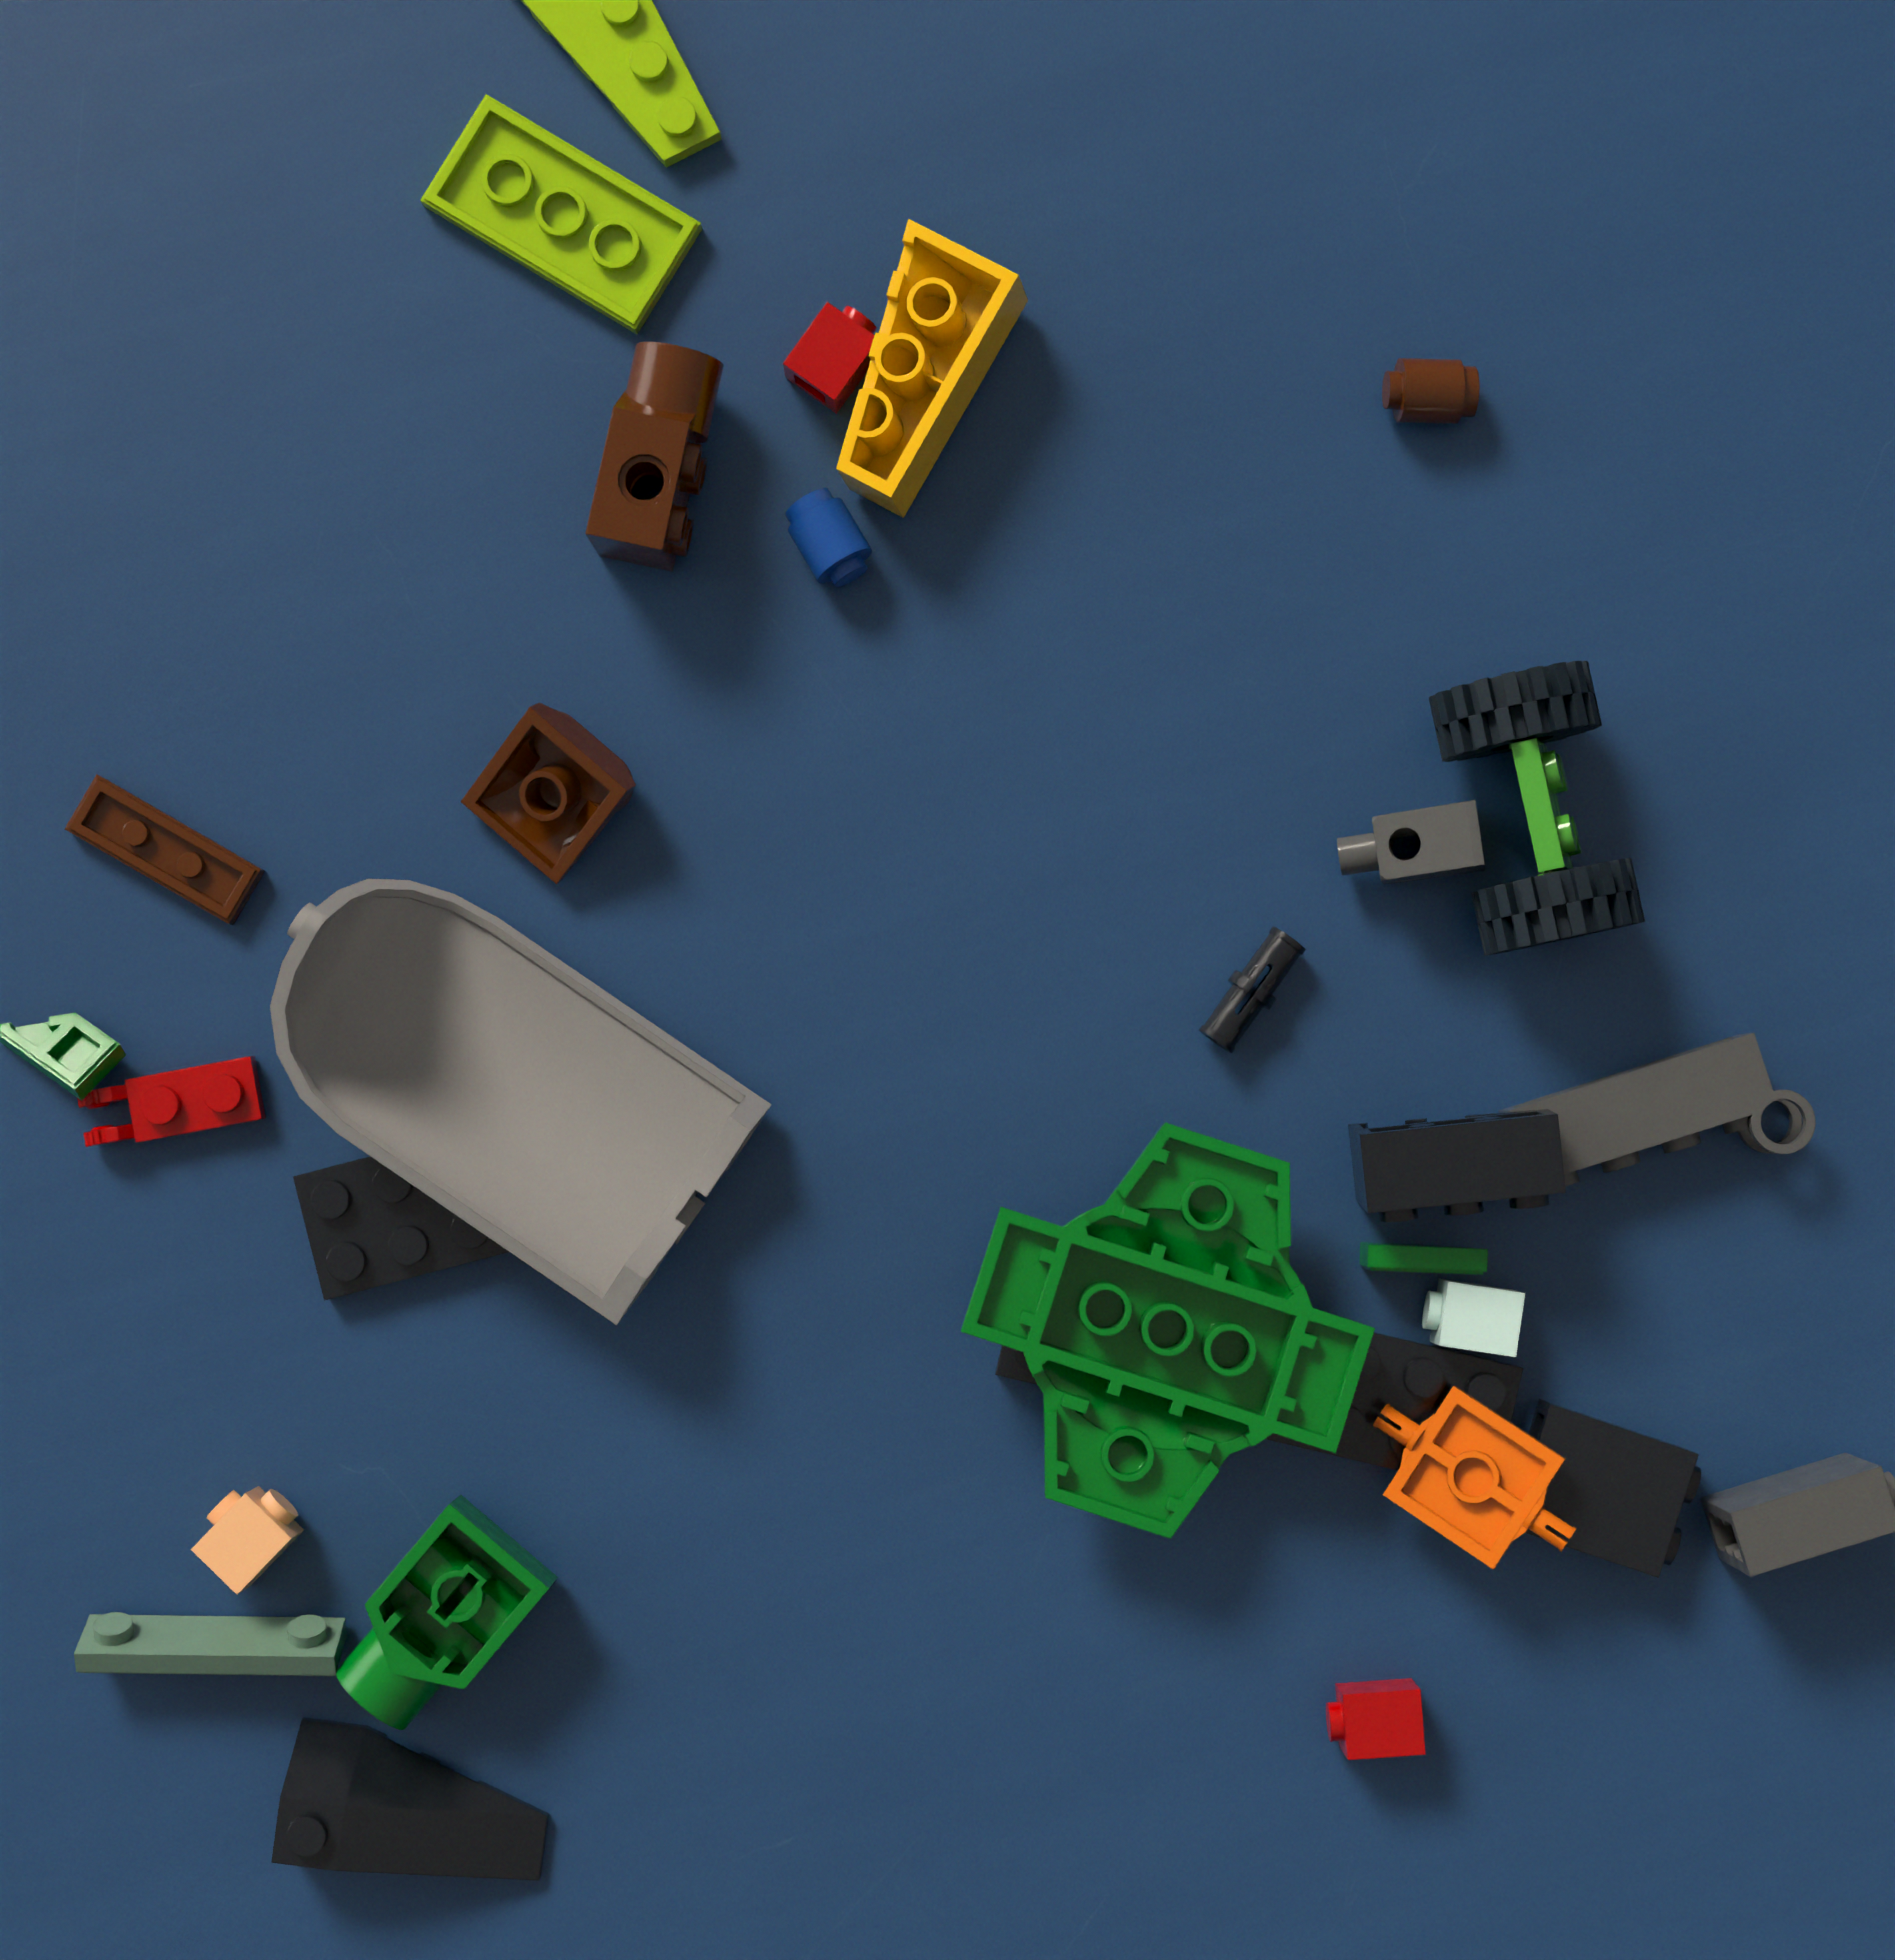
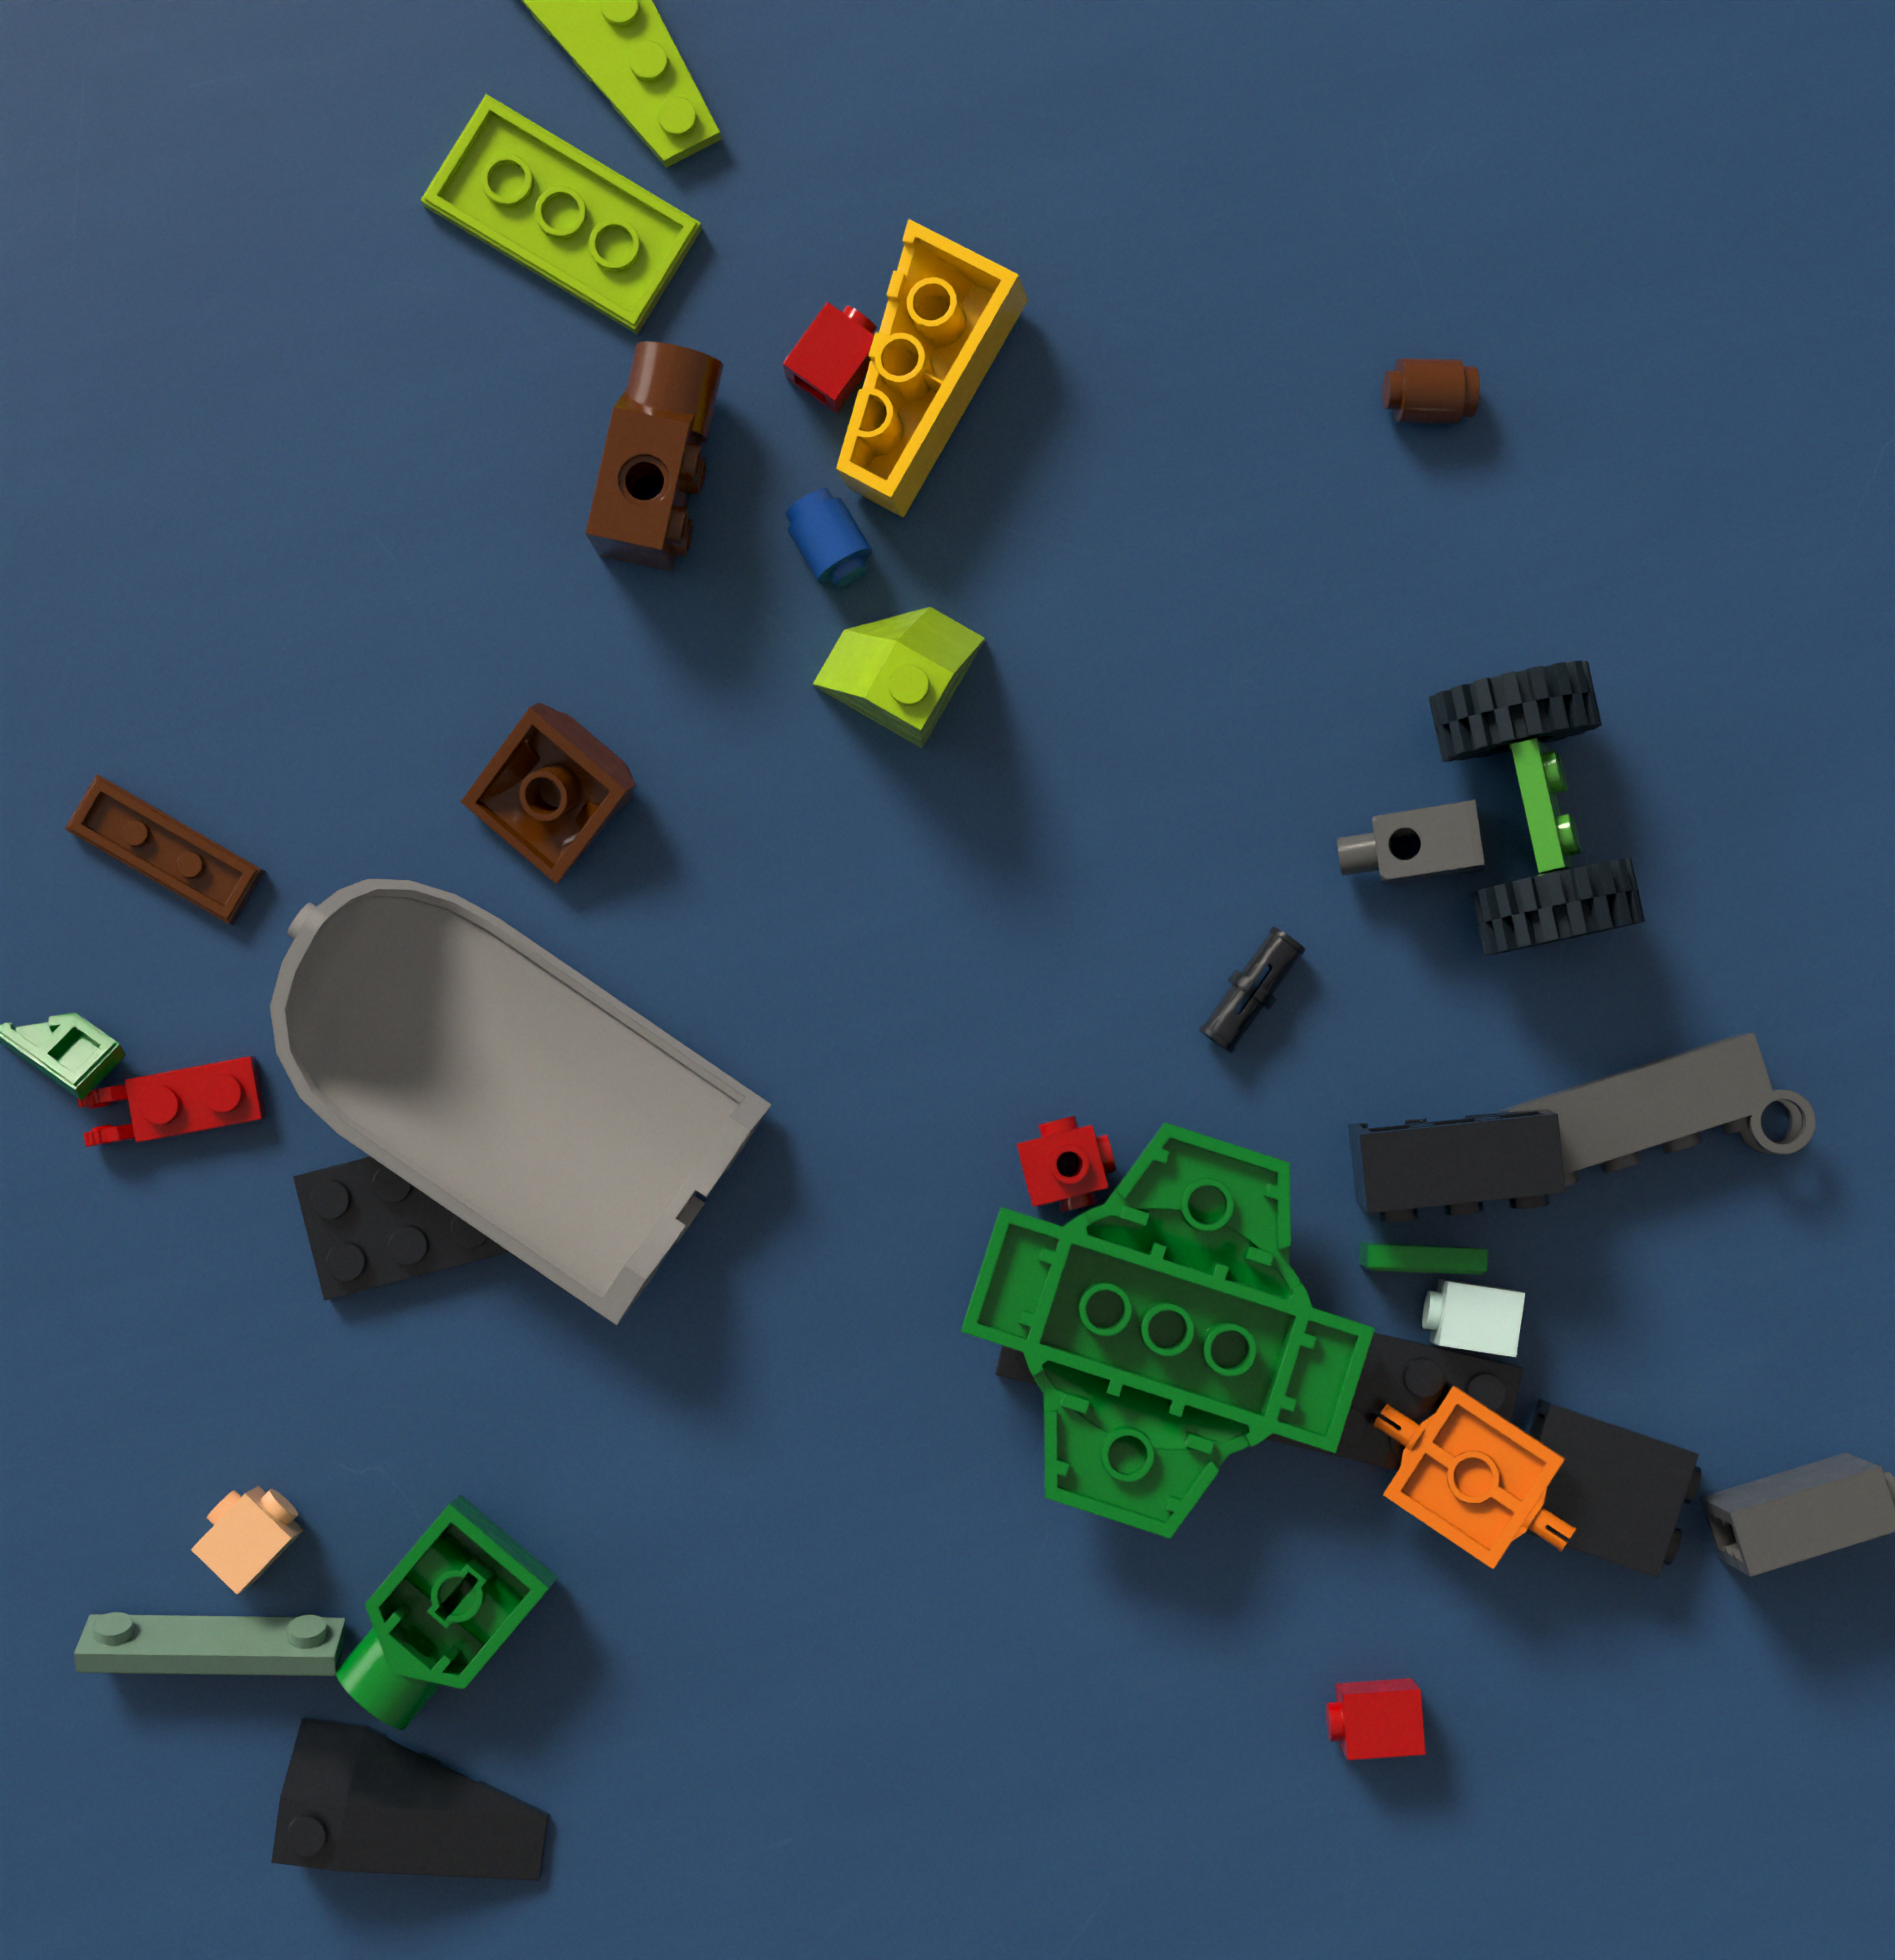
(900, 669): none -> lime slope
(1040, 1170): none -> red brick

